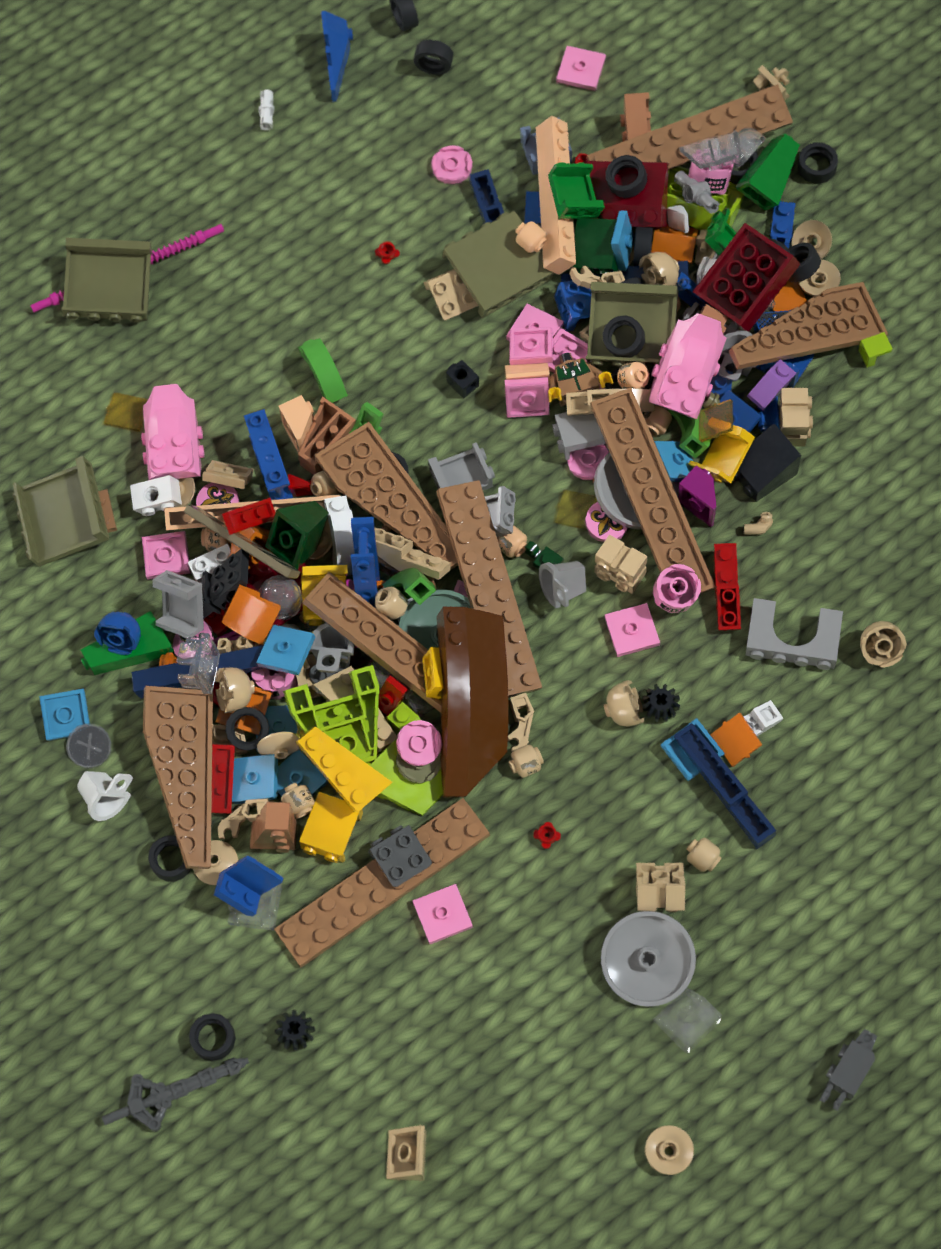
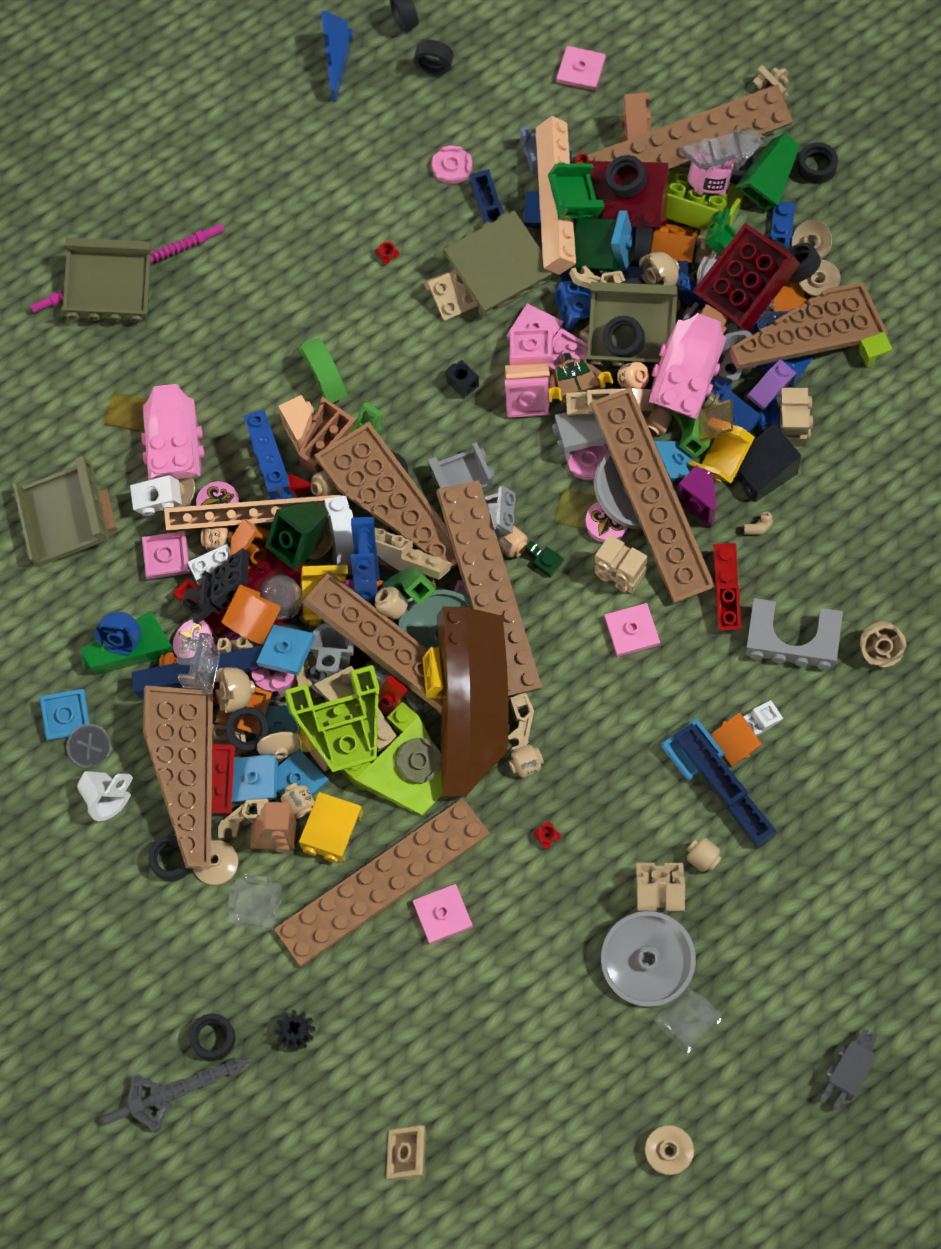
(181, 604): light grey panel -> none
(227, 474): tan plate -> none
(242, 542): dark tan tile -> none
(245, 883): blue bracket -> none
(249, 516): red plate -> none
(266, 109): white pin -> none
(346, 772): yellow wedge -> none
(400, 855): dark grey bracket -> none
(418, 743): bright pink tile -> none
(530, 237): light nougat head -> none
(562, 582): light grey container -> none
(624, 705): tan cylinder -> none
(671, 703): black gear -> none
(678, 218): white slope -> none
(687, 583): bright pink brick -> none
(696, 192): light grey pin -> none

